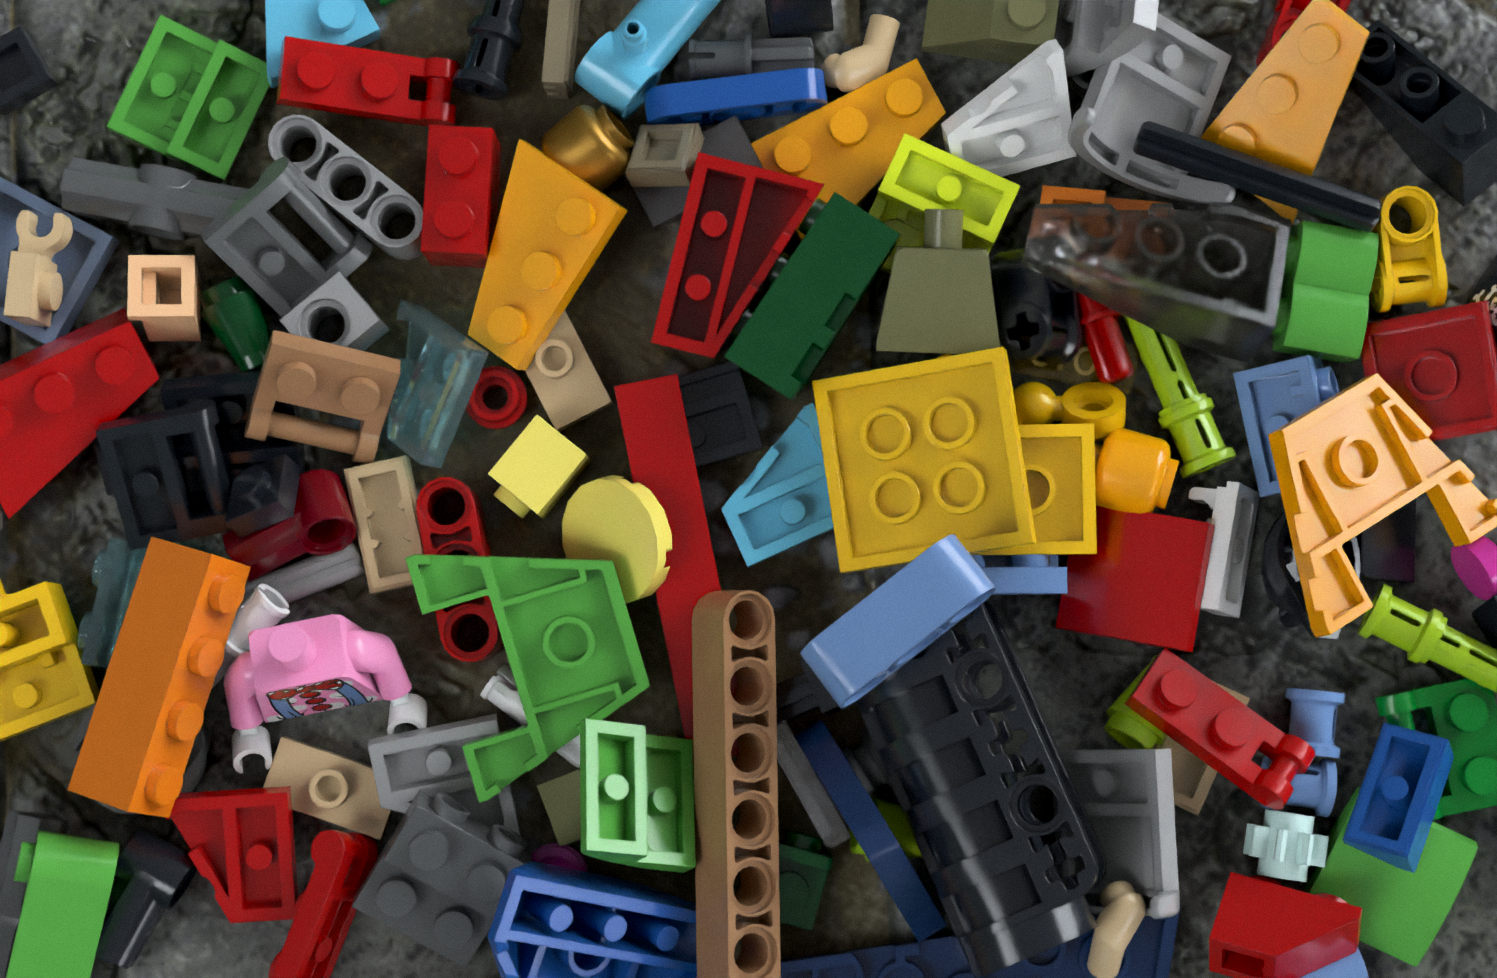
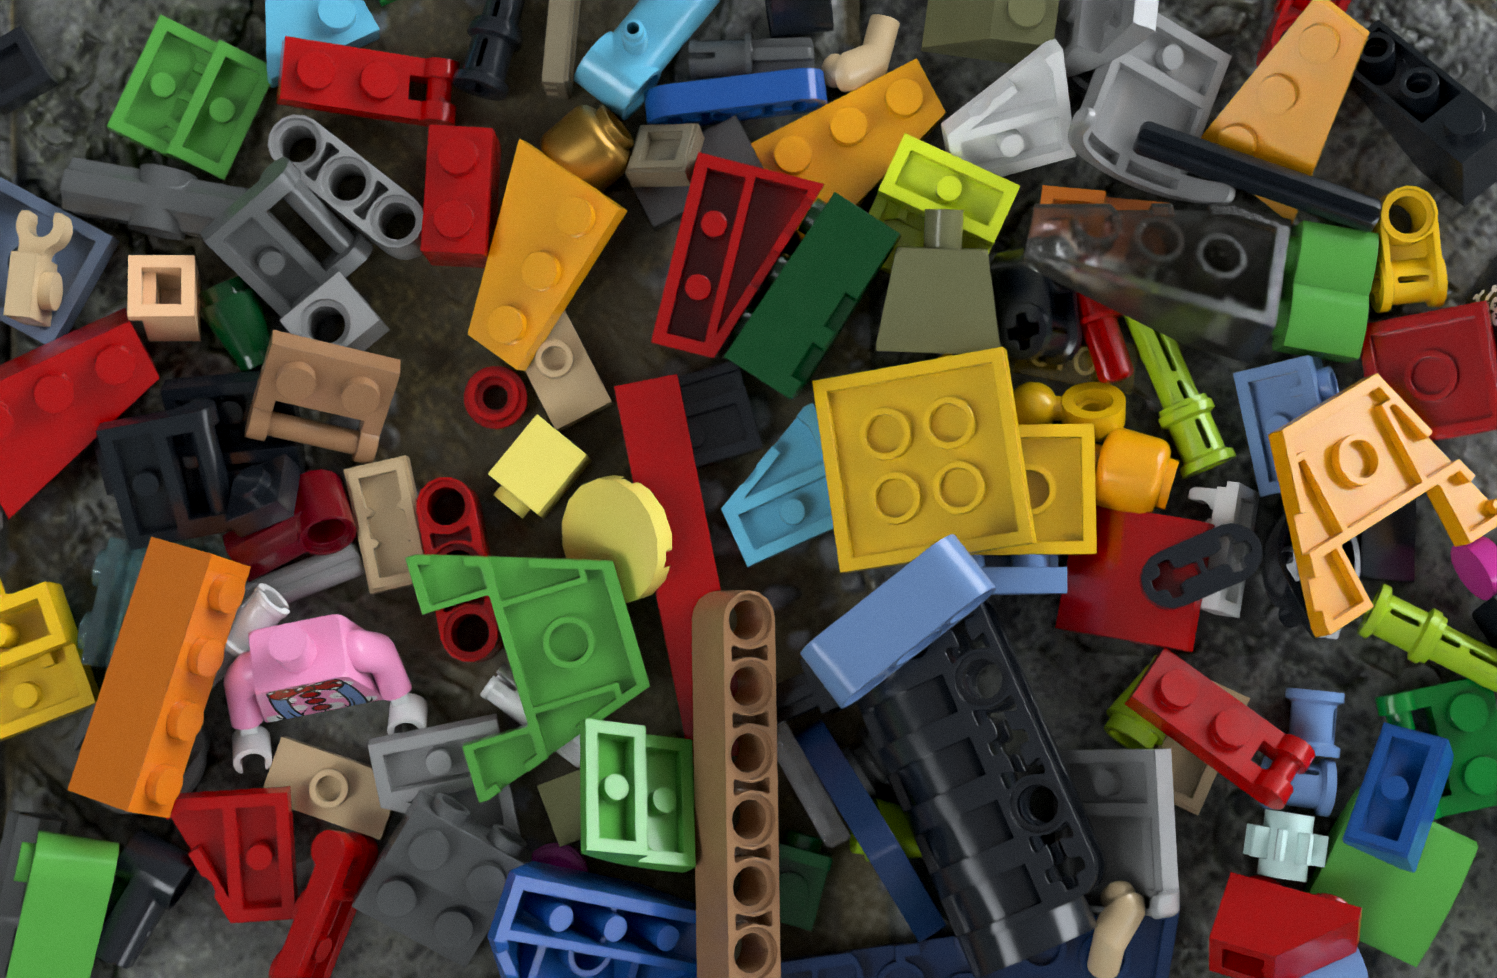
(432, 385): clear light blue wing -> none
(1193, 552): none -> black beam

